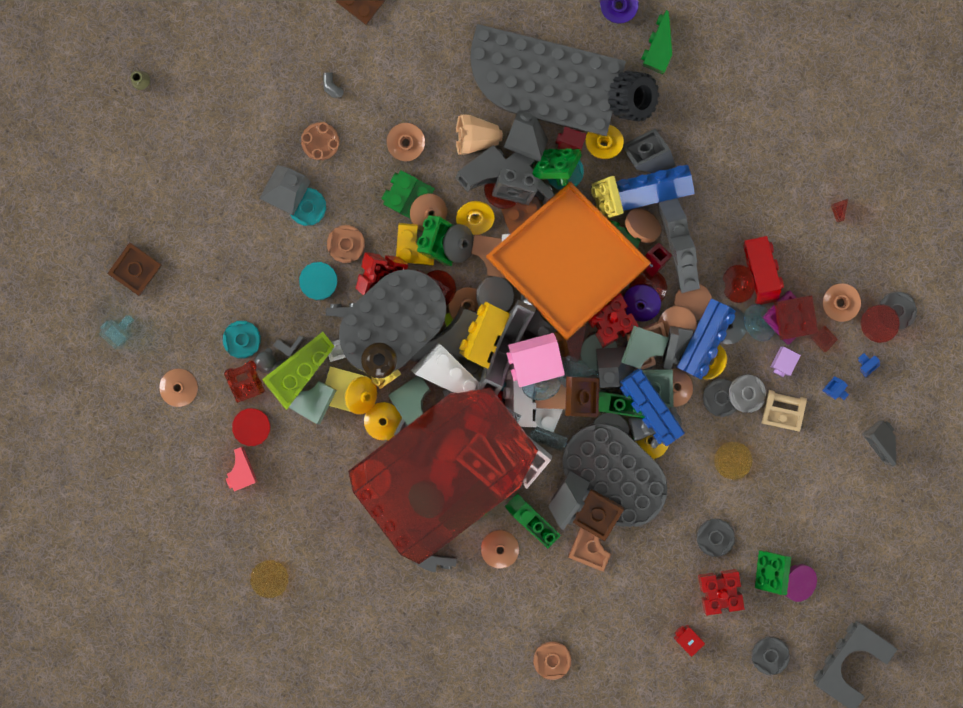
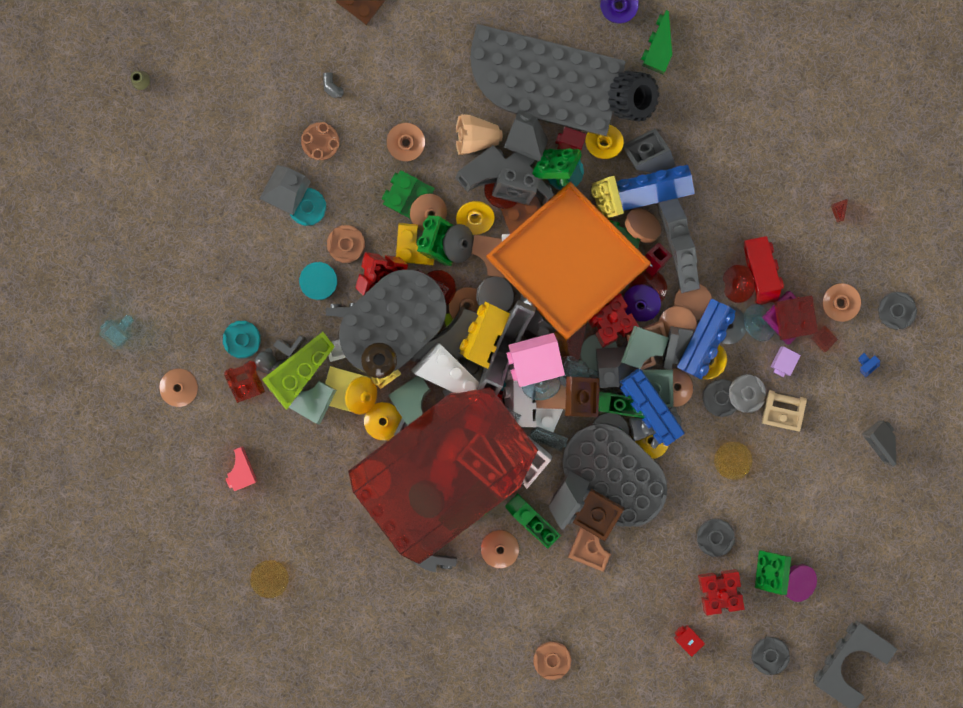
(134, 269): reddish brown plate -> none
(251, 427): red tile -> none
(836, 389): blue tile -> none
(880, 323): clear red tile -> none

